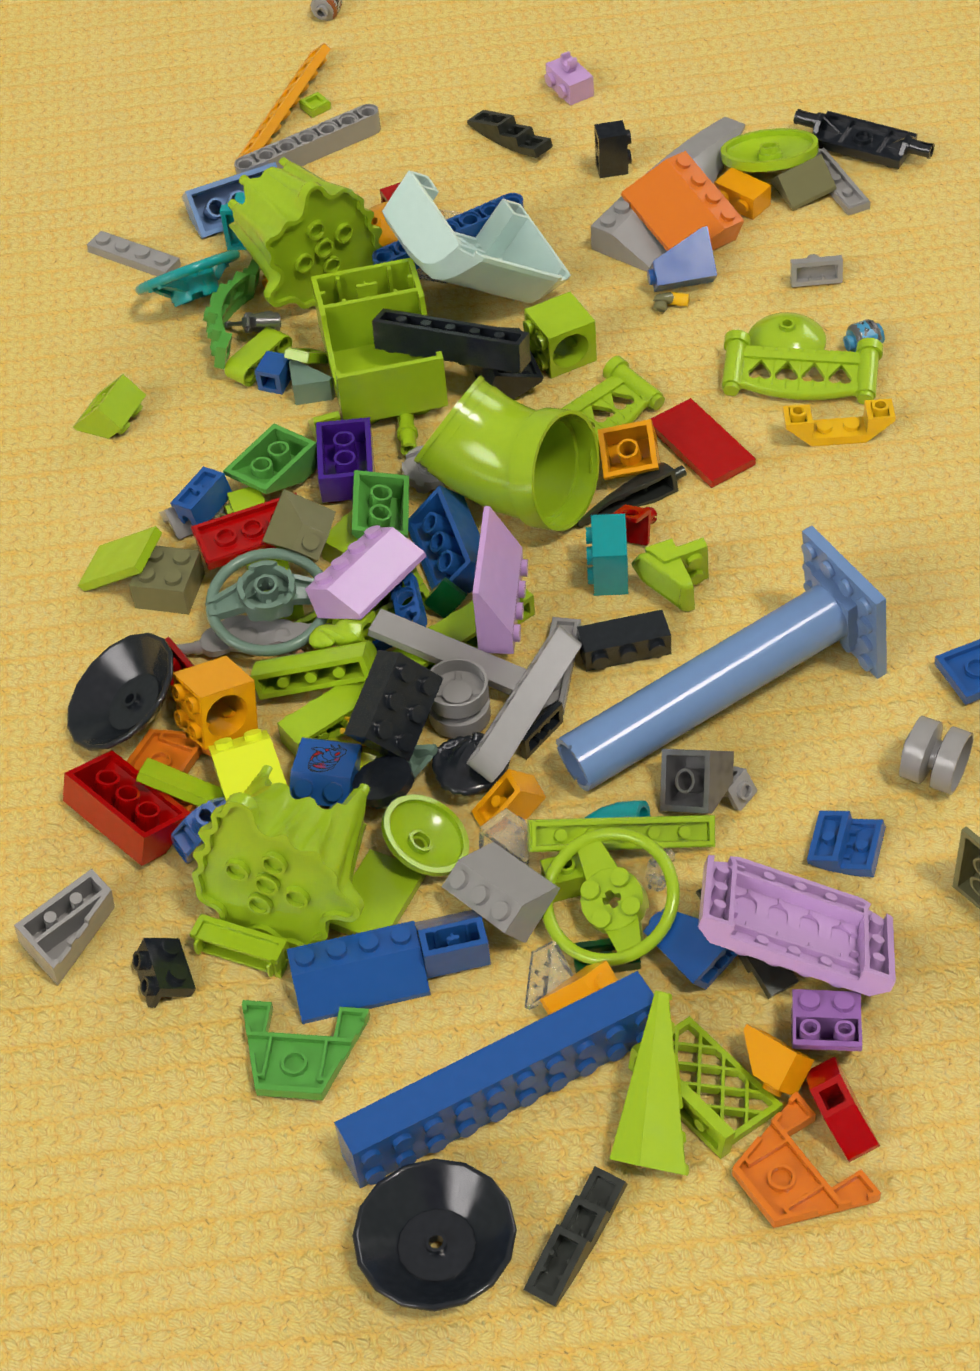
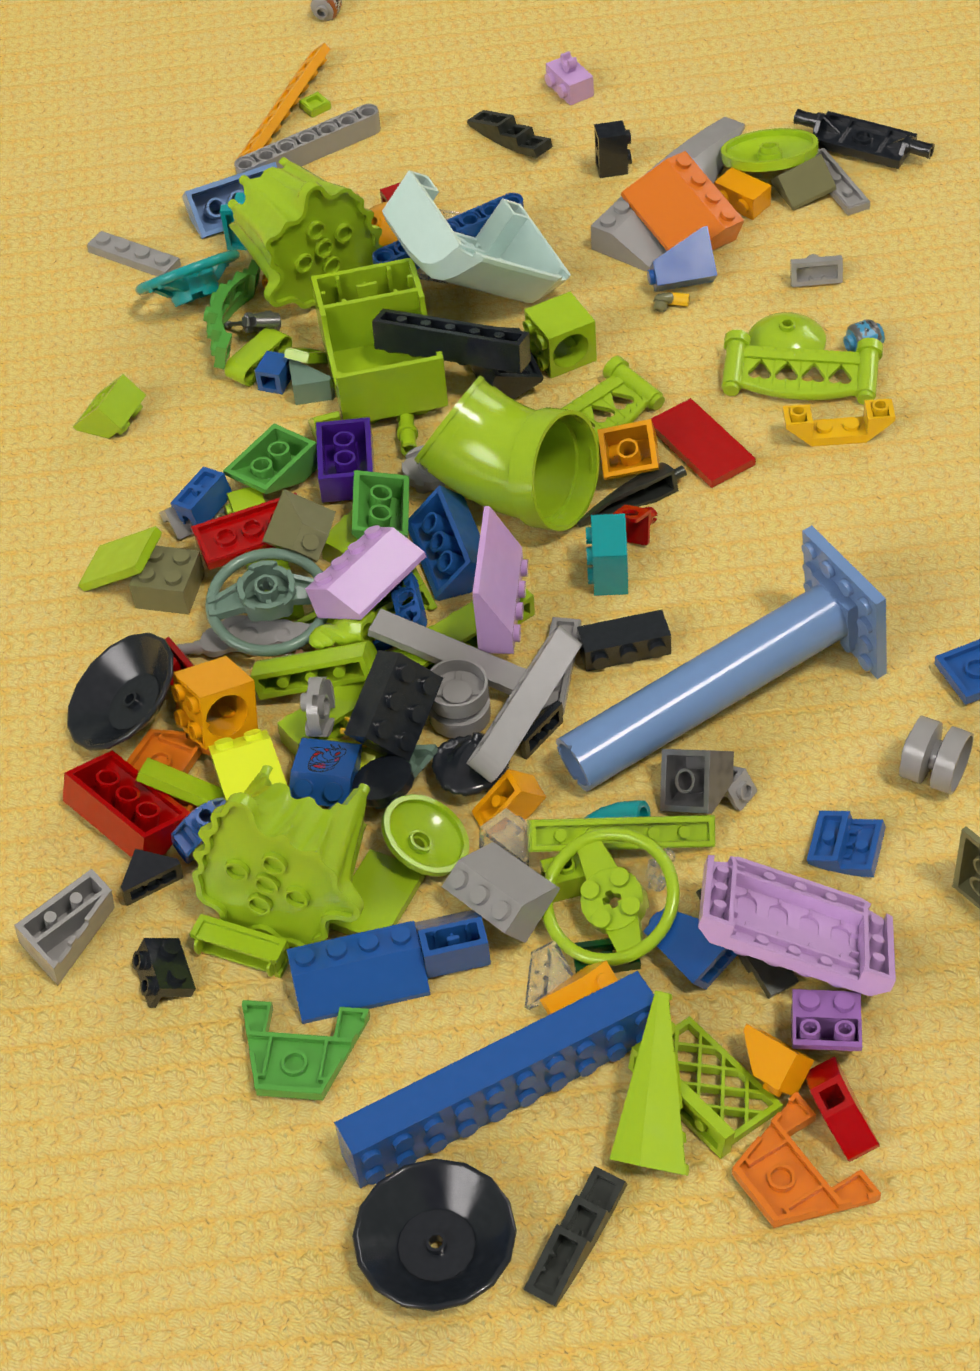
(148, 874): none -> black slope
(317, 705): none -> light grey plate
(445, 598): dark green slope -> none
(674, 570): lime piece -> none

